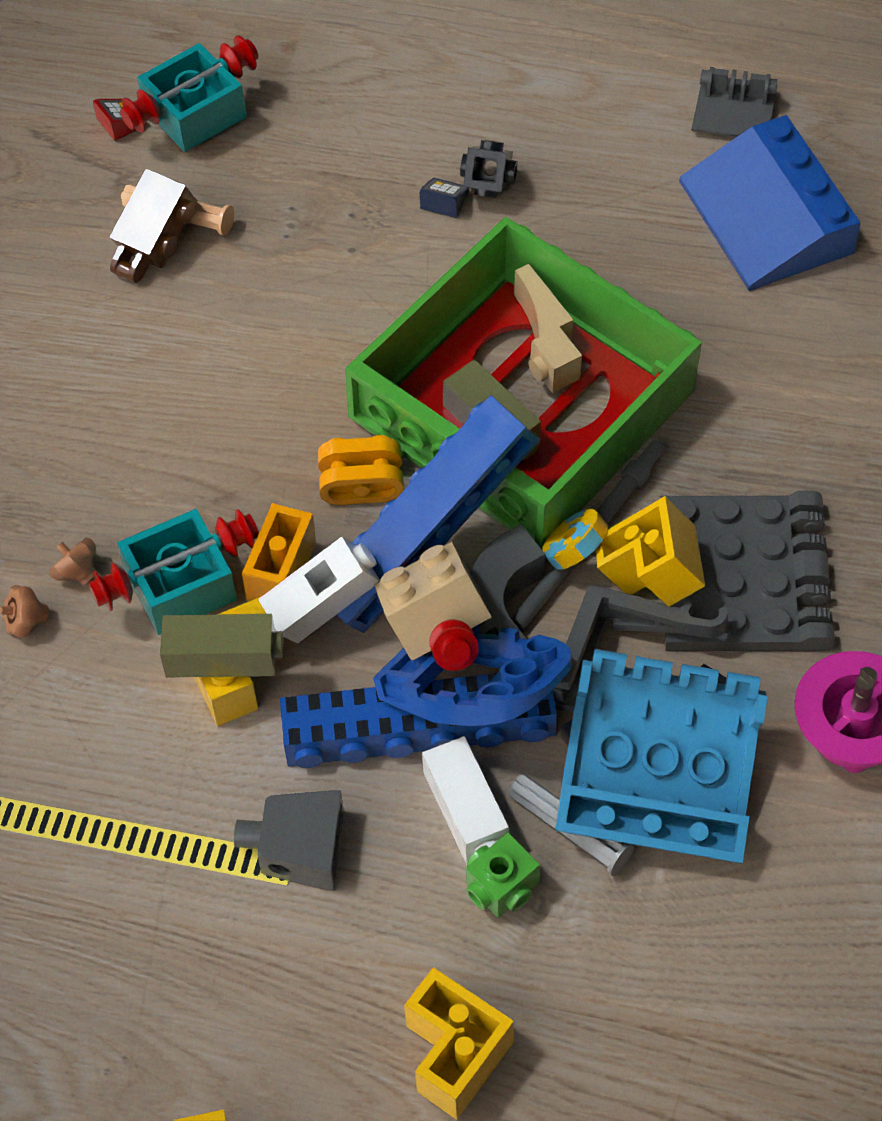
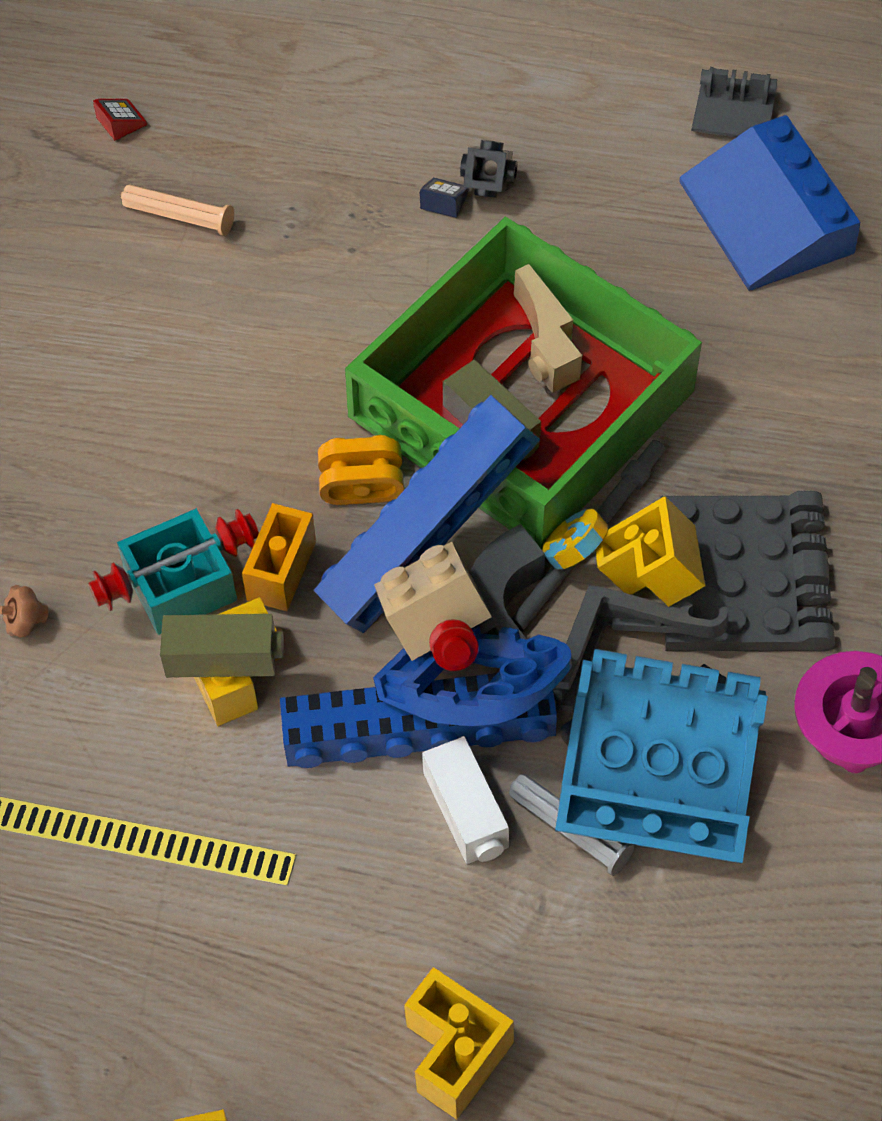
(76, 563): nougat piece -> none
(150, 225): brick -> none
(193, 93): teal brick -> none
(297, 837): dark grey torso -> none
(320, 589): white brick -> none
(501, 876): bright green brick -> none

